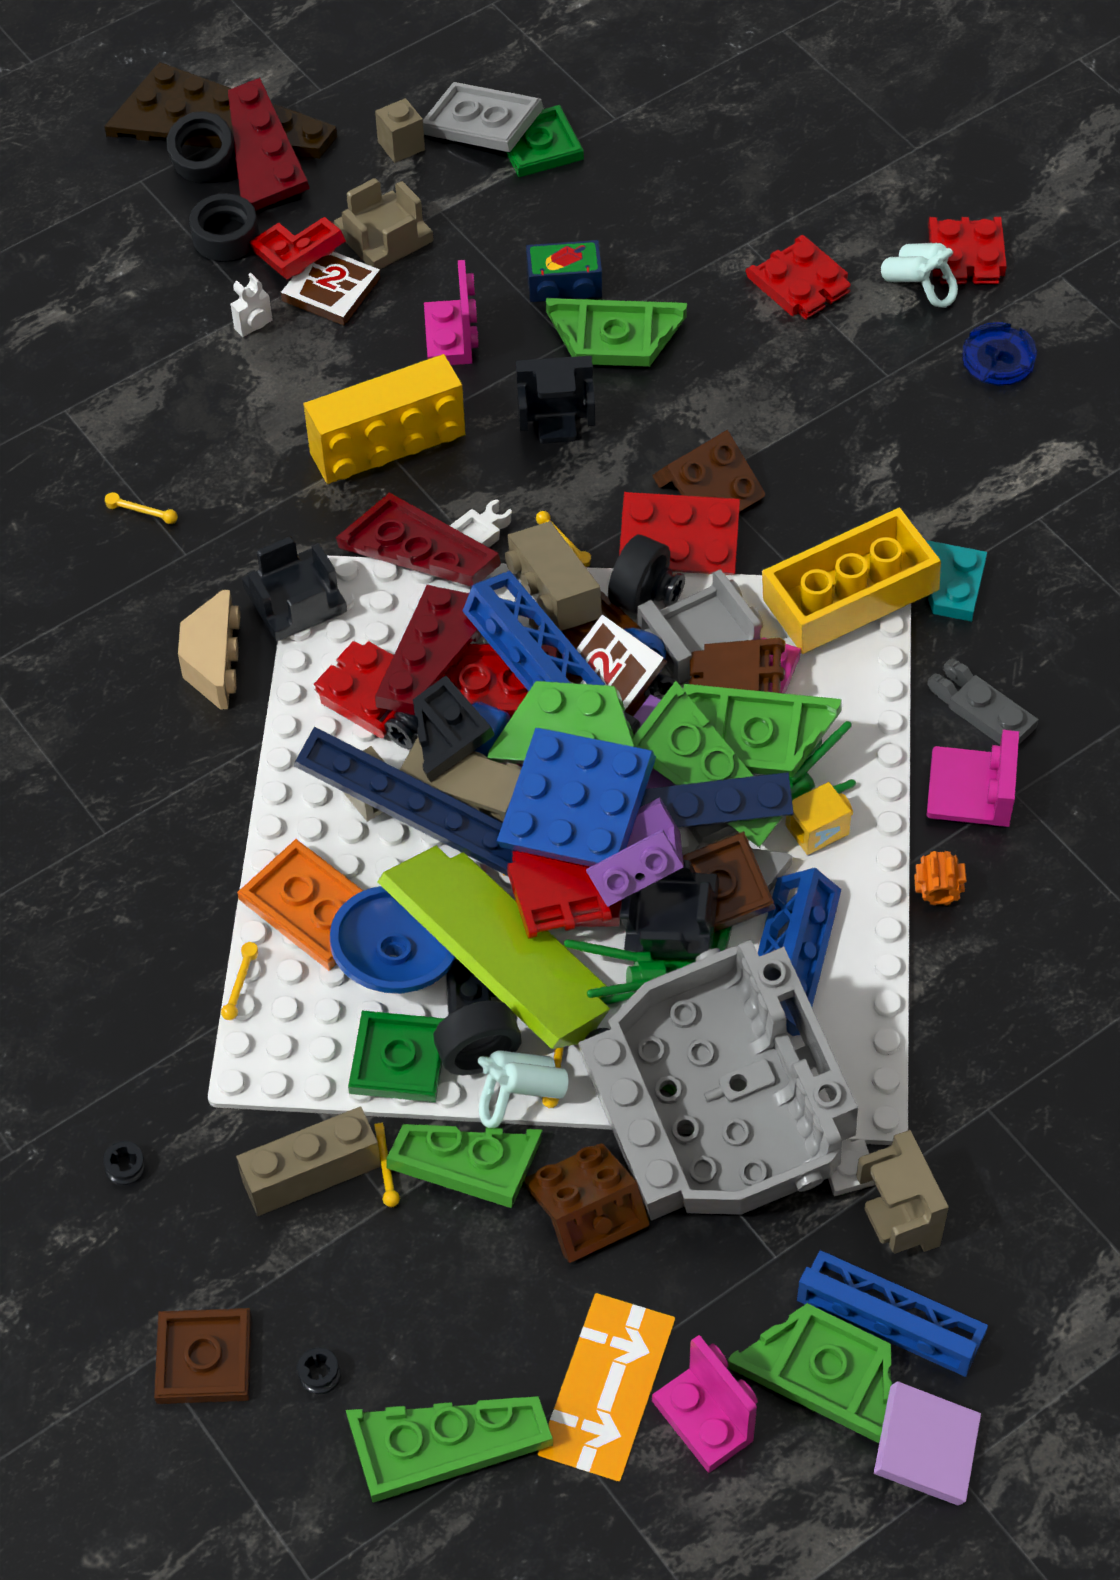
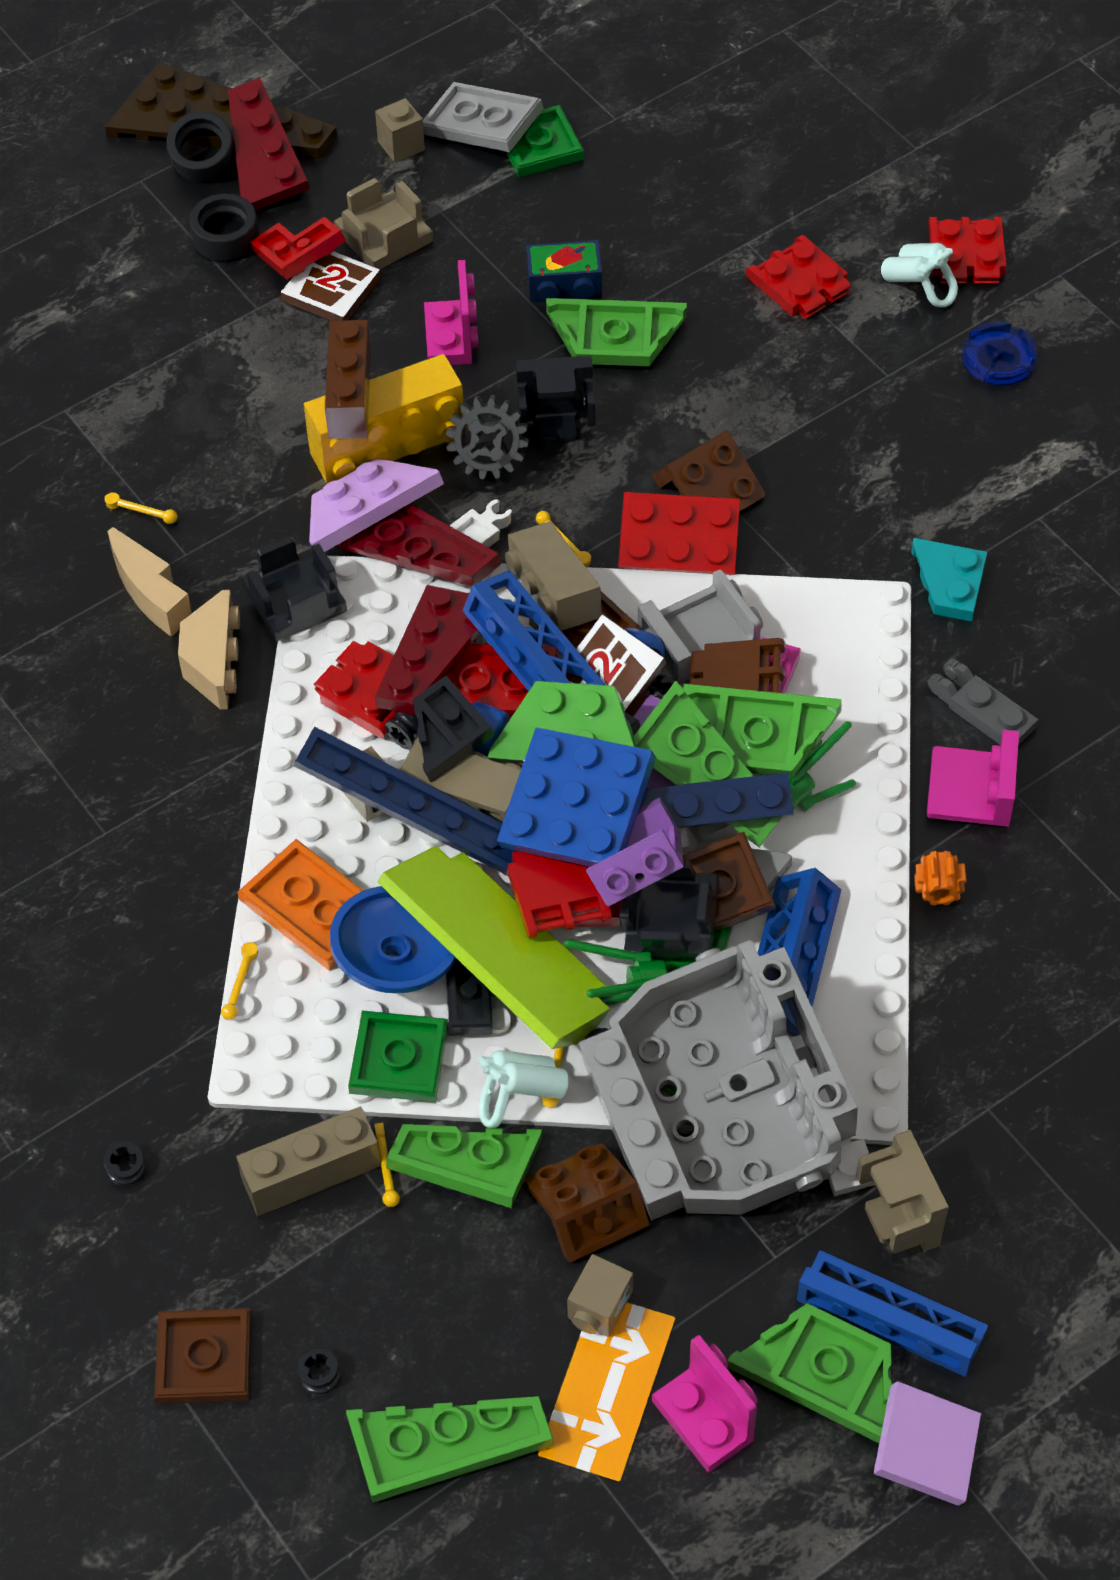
(149, 583): none -> tan slope
(252, 308): white plate -> none
(348, 379): none -> reddish brown brick
(365, 498): none -> lavender wing
(474, 1033): black tyre -> none
(498, 450): none -> dark grey gear
(599, 1296): none -> dark tan brick
(636, 572): black tyre -> none
(668, 586): black bush -> none
(819, 818): yellow brick -> none
(851, 580): yellow brick -> none

